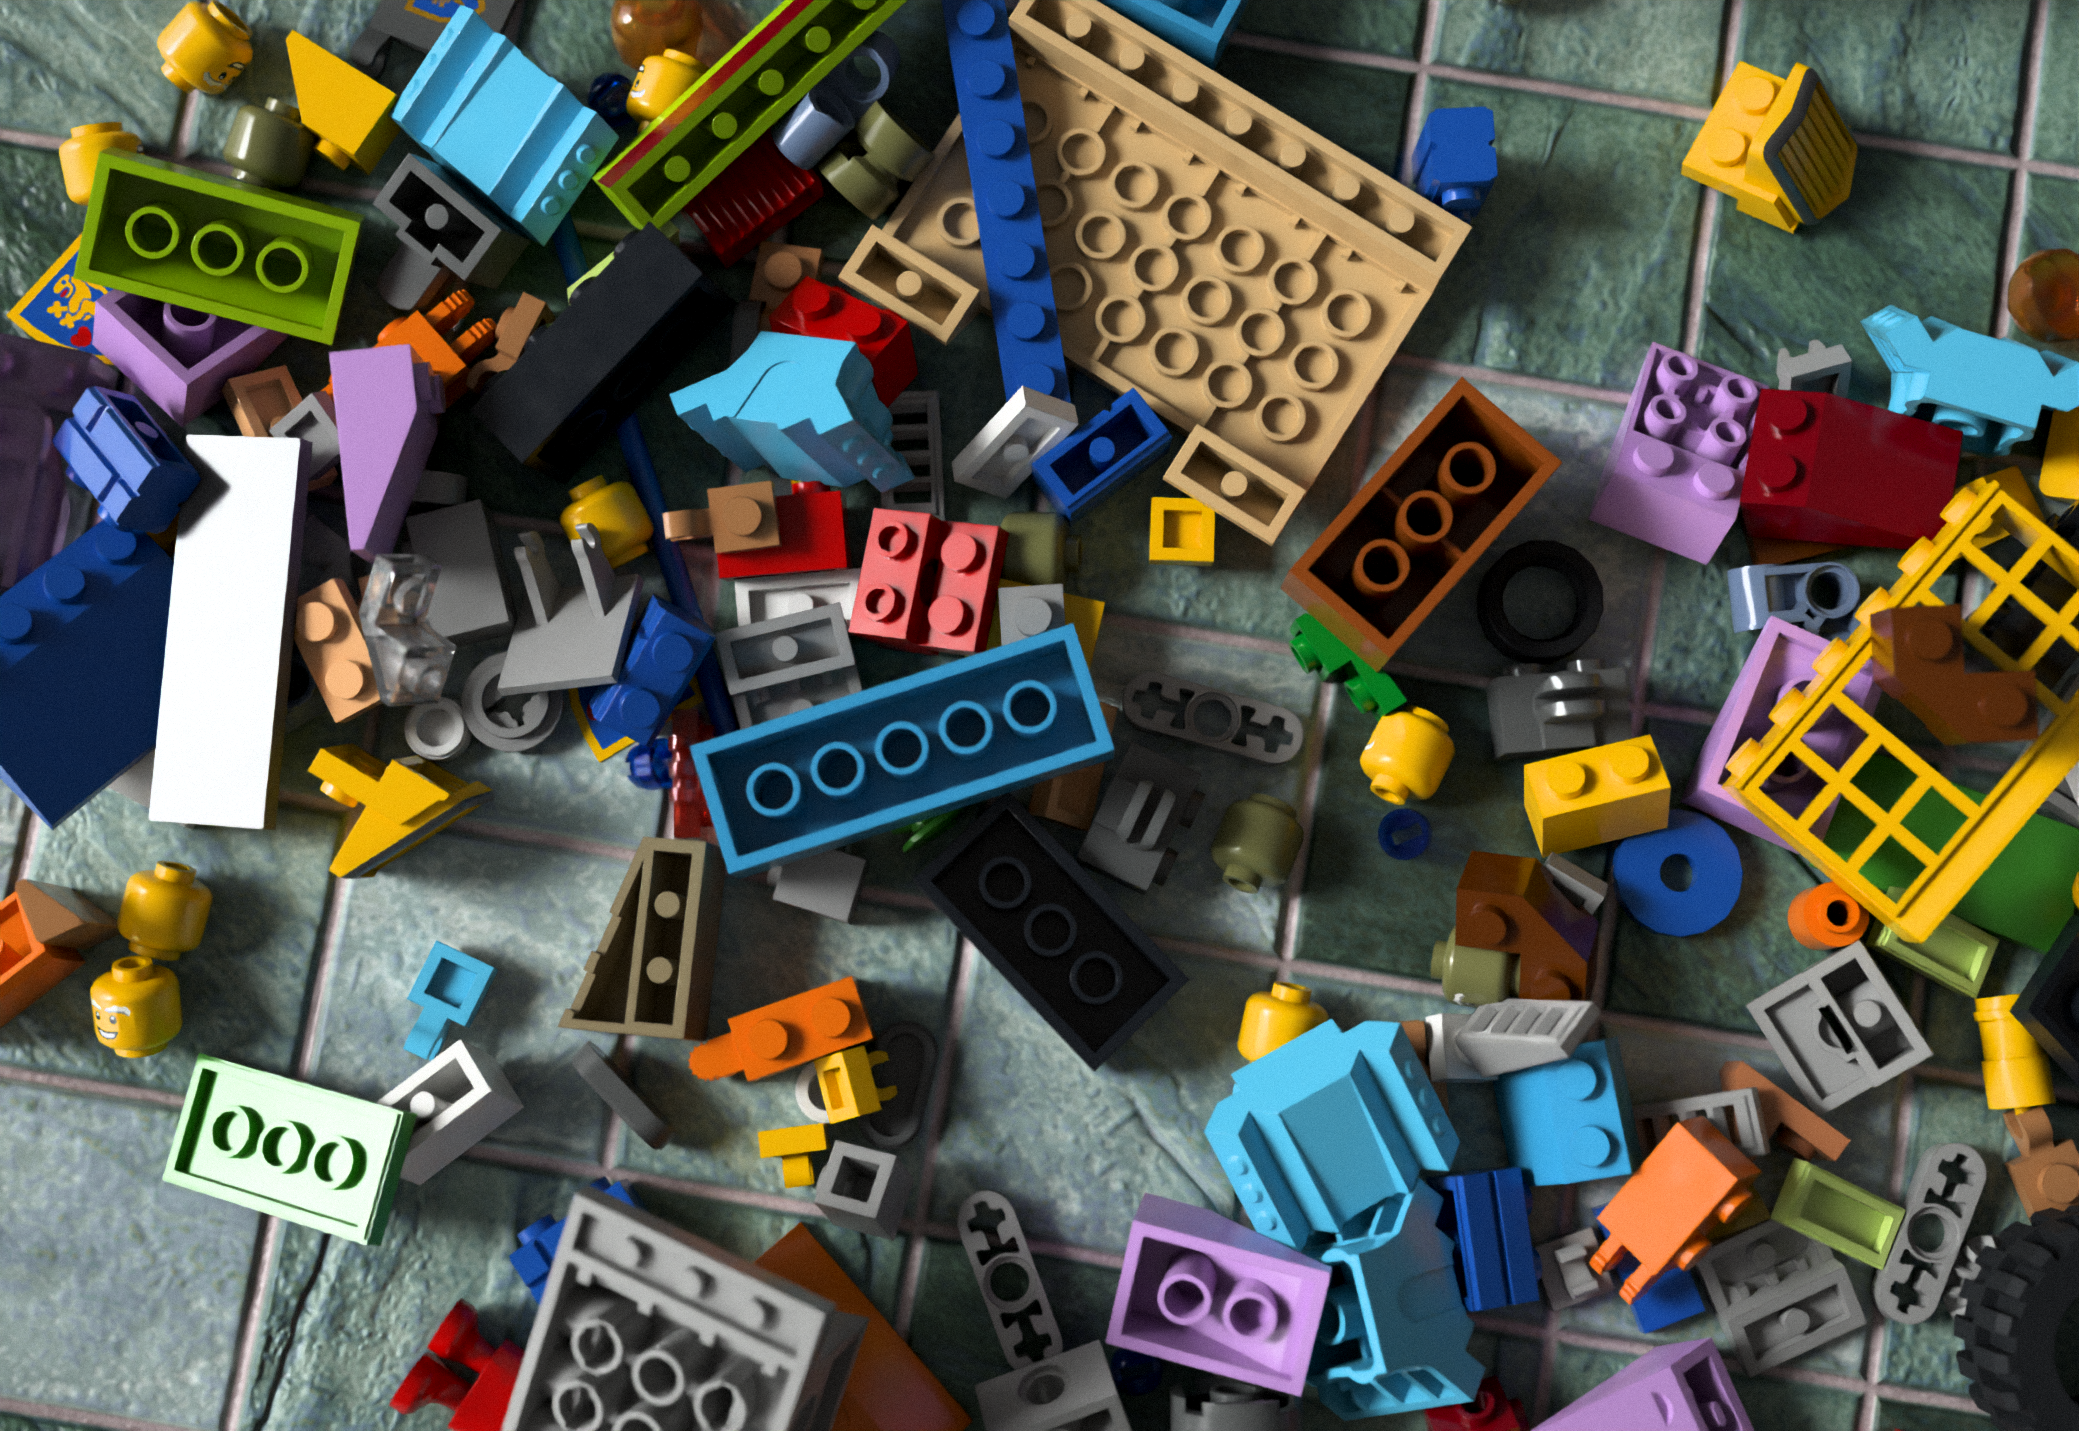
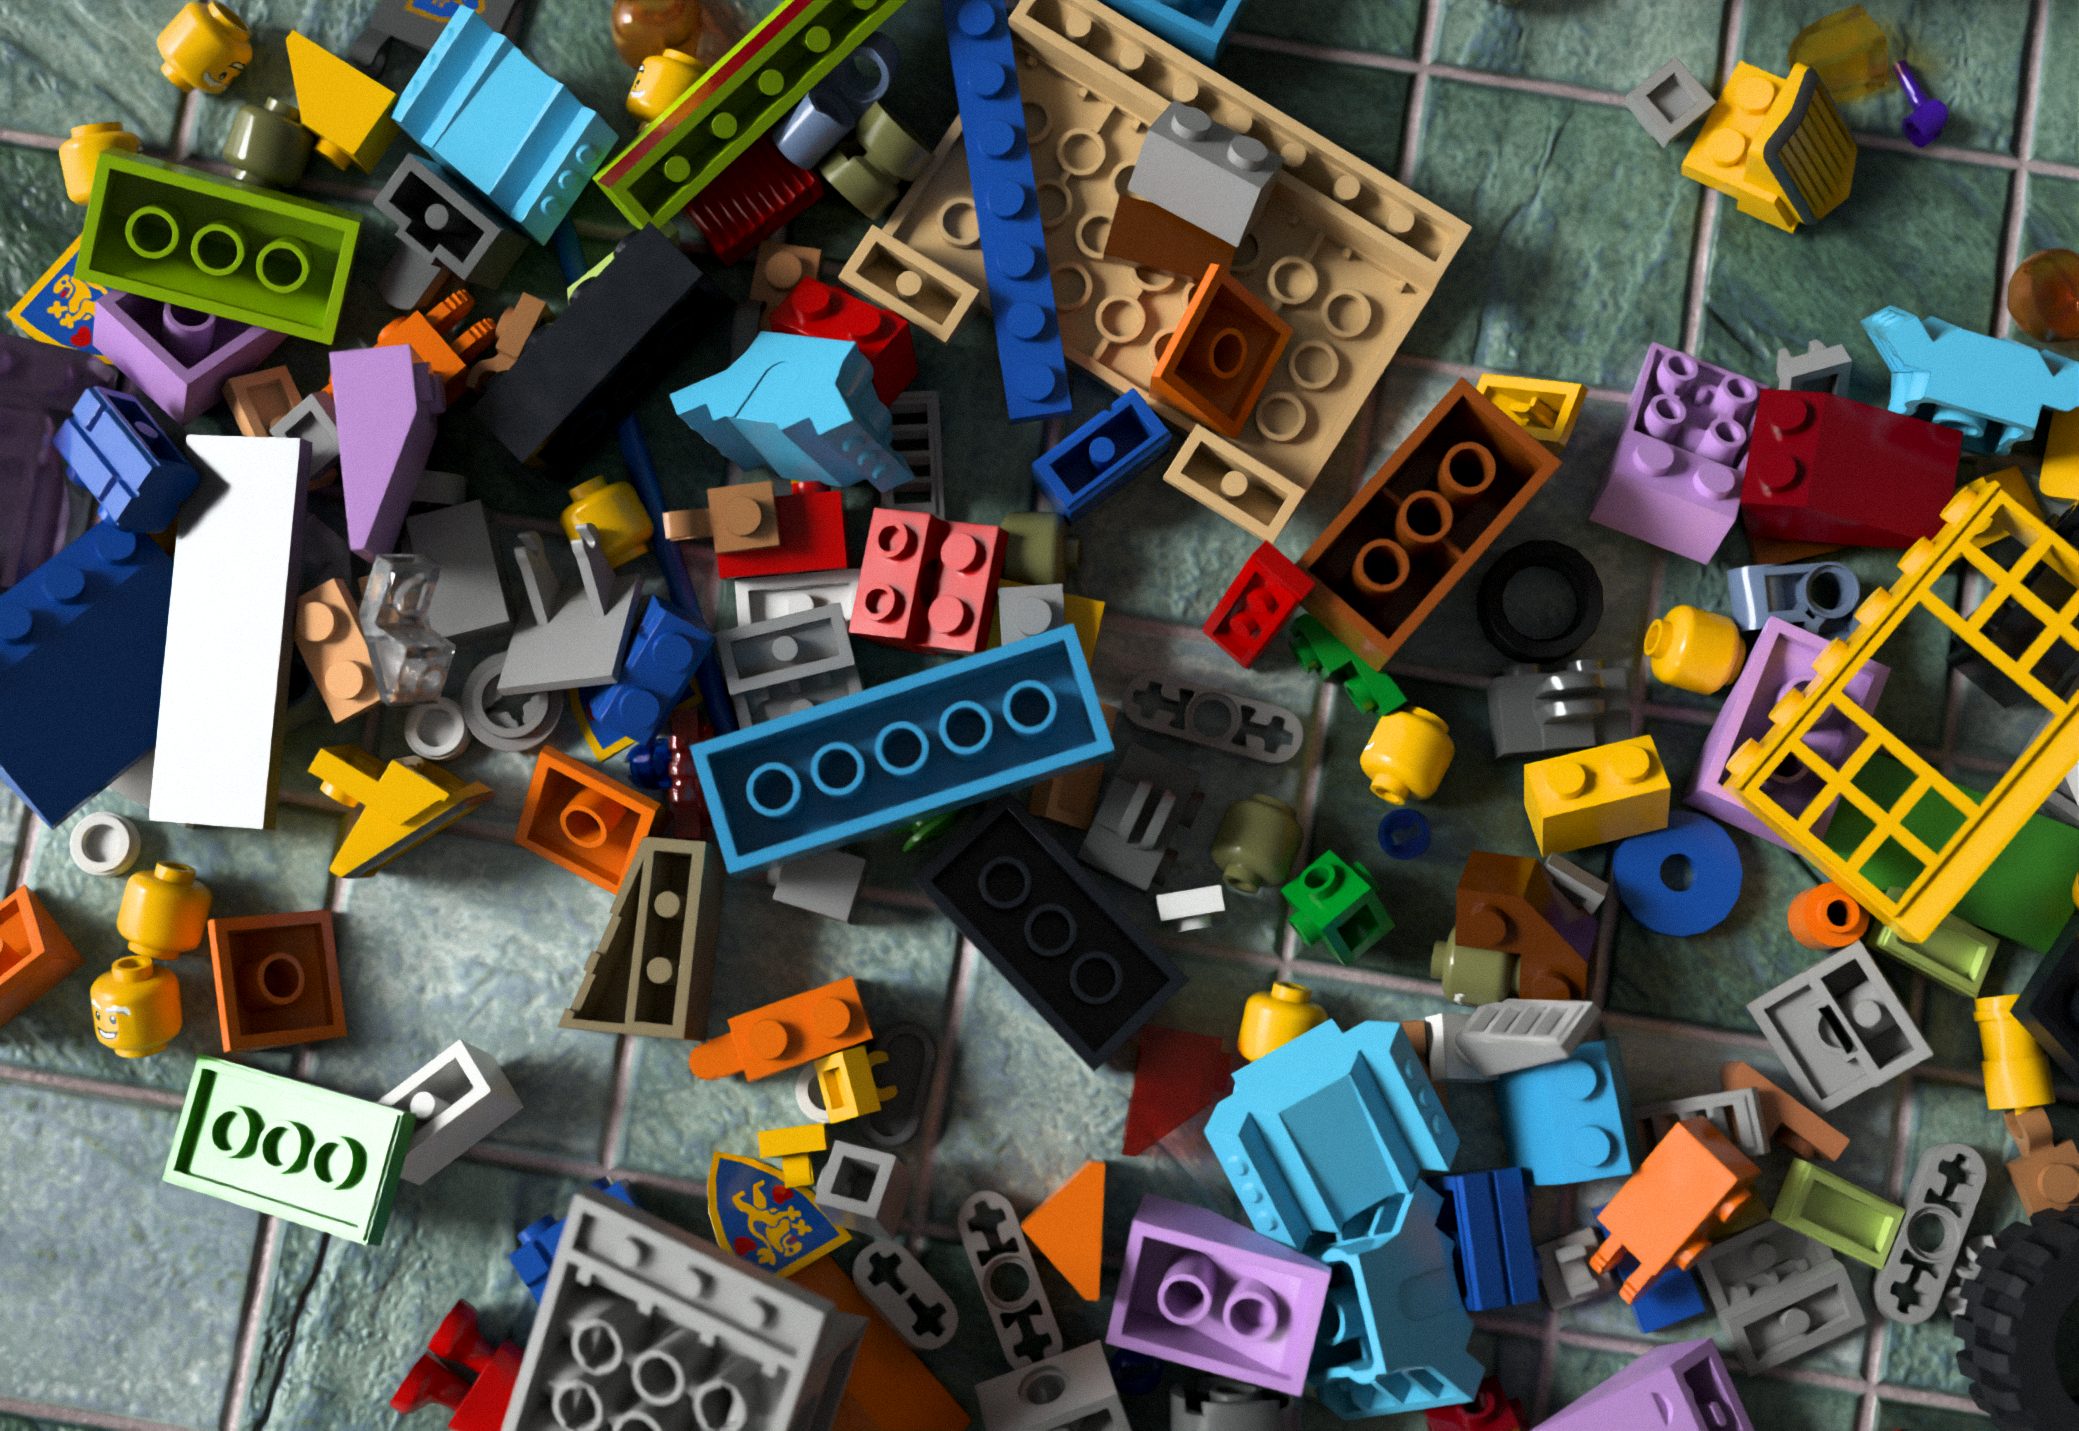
(64, 916): medium nougat slope -> none
(105, 844): none -> white tile
(276, 980): none -> orange slope
(449, 990): medium azure plate -> none
(586, 819): none -> orange slope
(614, 107): hinge -> none
(623, 1096): dark grey tile -> none
(765, 1220): none -> sticker
(917, 1285): none -> light grey beam
(1012, 440): white plate -> none
(1070, 1227): none -> orange slope
(1163, 243): none -> reddish brown tile
(1171, 1083): none -> clear red slope
(1181, 532): yellow tile -> none
(1189, 908): none -> white plate
(1205, 172): none -> light grey brick
(1220, 354): none -> orange slope
(1258, 605): none -> red tile
(1328, 898): none -> green brick
(1456, 160): blue brick -> none
(1538, 406): none -> yellow slope
(1669, 102): none -> light grey tile
(1695, 649): none -> yellow head
(1845, 53): none -> clear yellow brick
(1922, 665): reddish brown brick -> none
(1928, 115): none -> dark purple hand

